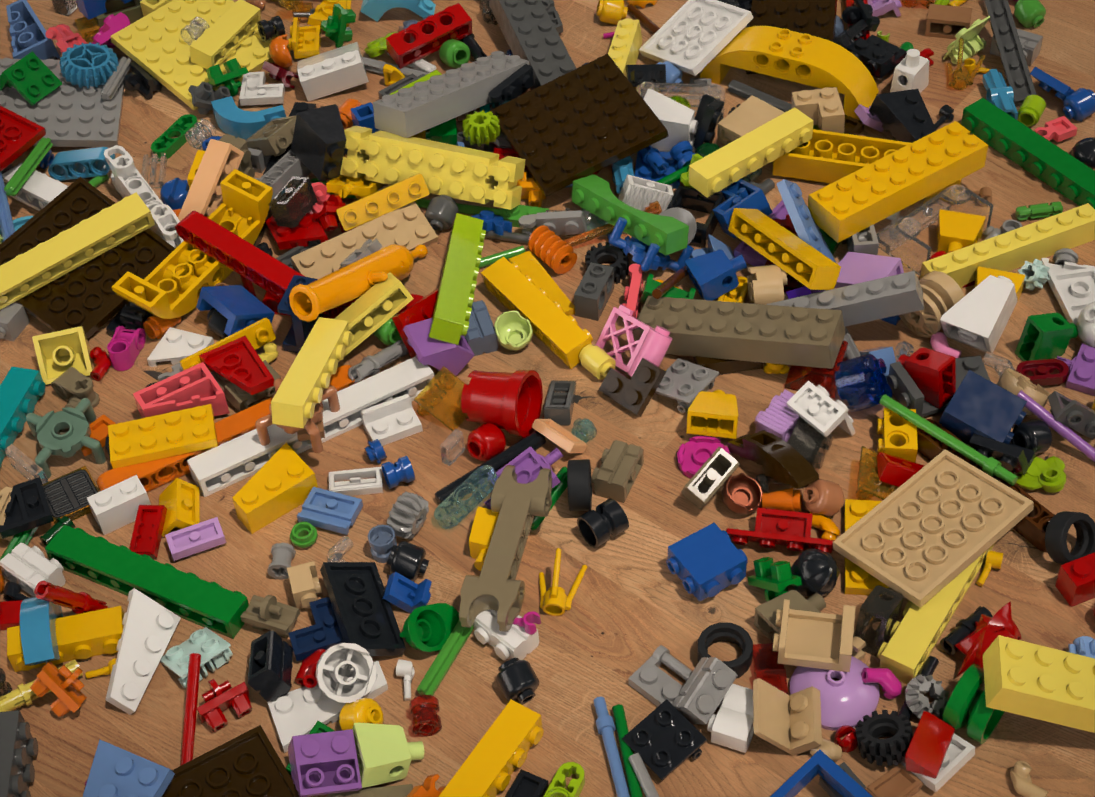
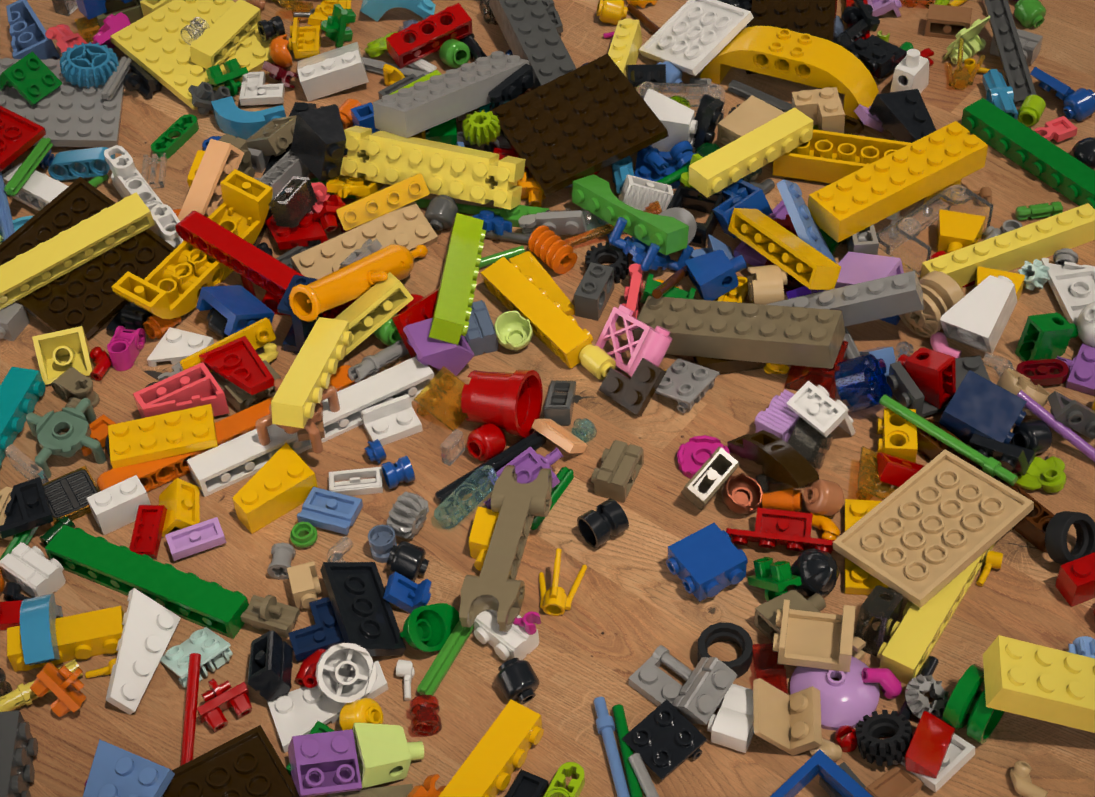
(78, 602): red pin -> none
(174, 193): blue piece -> none
(201, 131): clear wheel -> none
(579, 485): black tyre -> none
(713, 415): yellow torso -> none
(946, 115): black hand -> none
(962, 630): black pin -> none
(986, 632): red hair -> none

